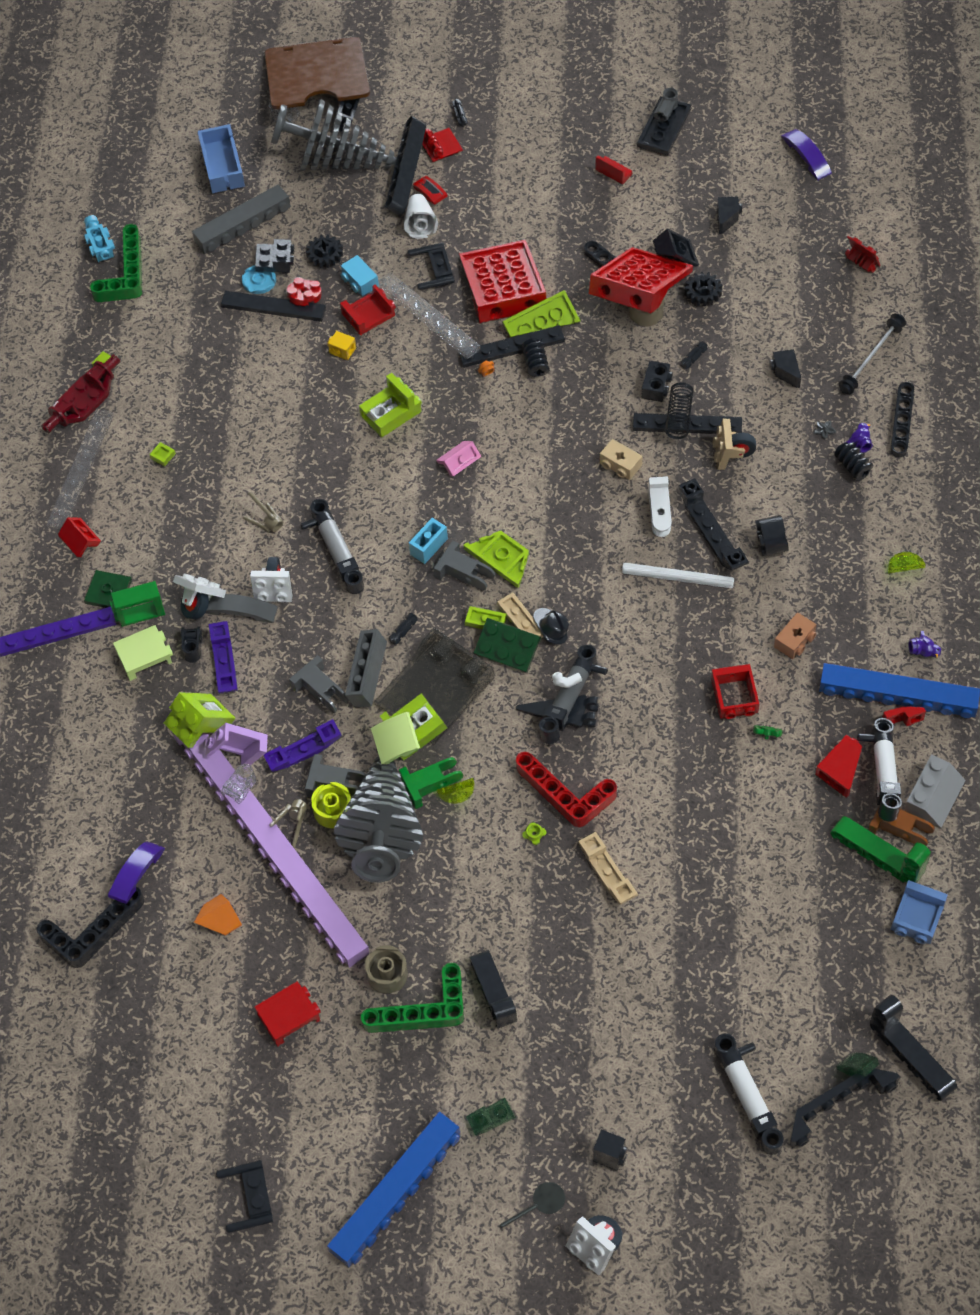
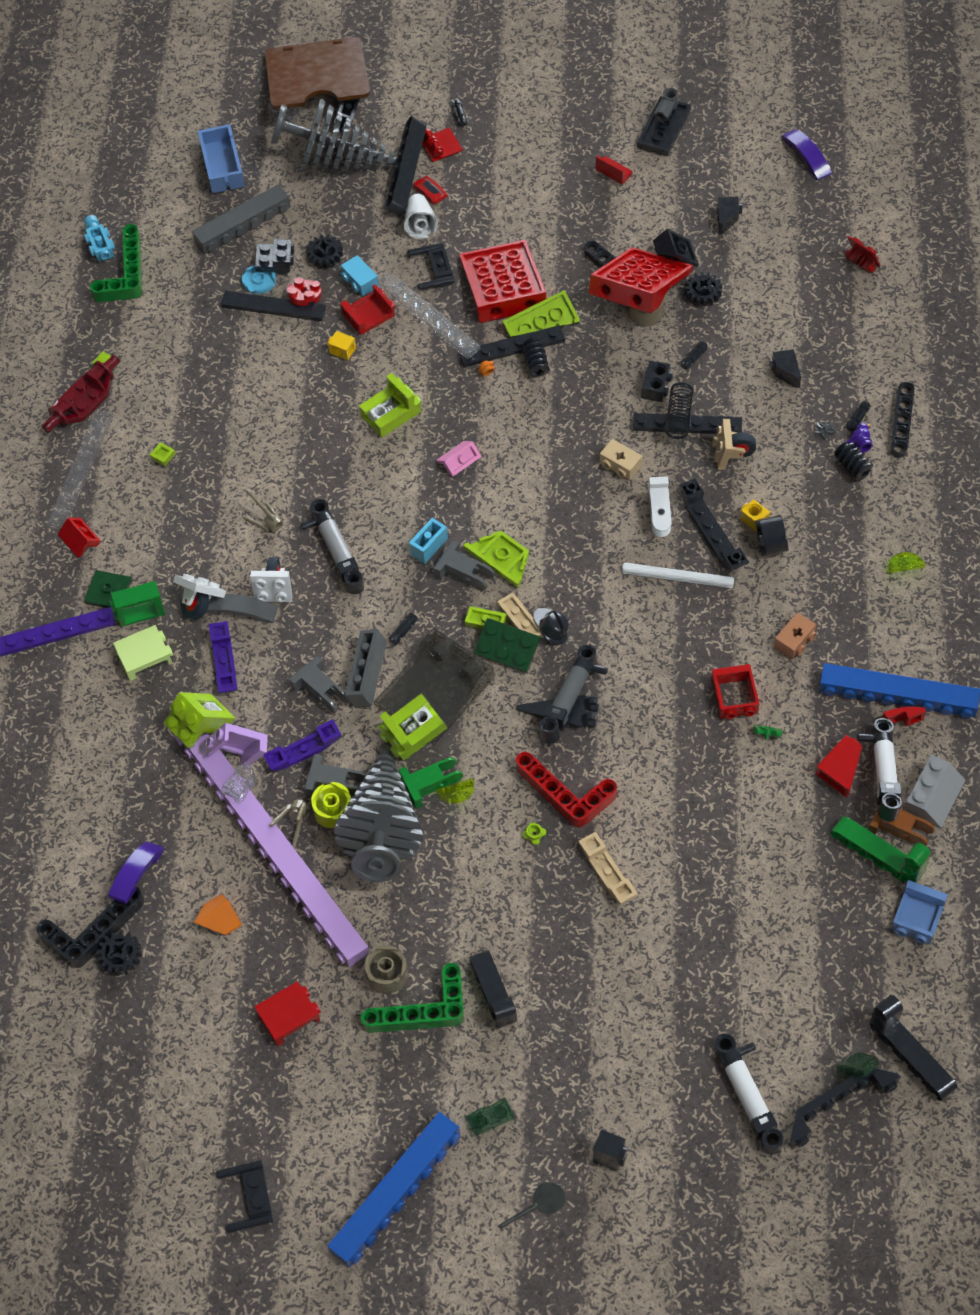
(119, 962): none -> black gear
(191, 641): black piece -> none
(395, 738): yellowish green slope -> none
(565, 682): white arm -> none
(595, 1241): white plate -> none
(751, 509): none -> yellow brick
(849, 382): black axle -> none
(858, 415): none -> black axle
(923, 646): dark purple animal -> none

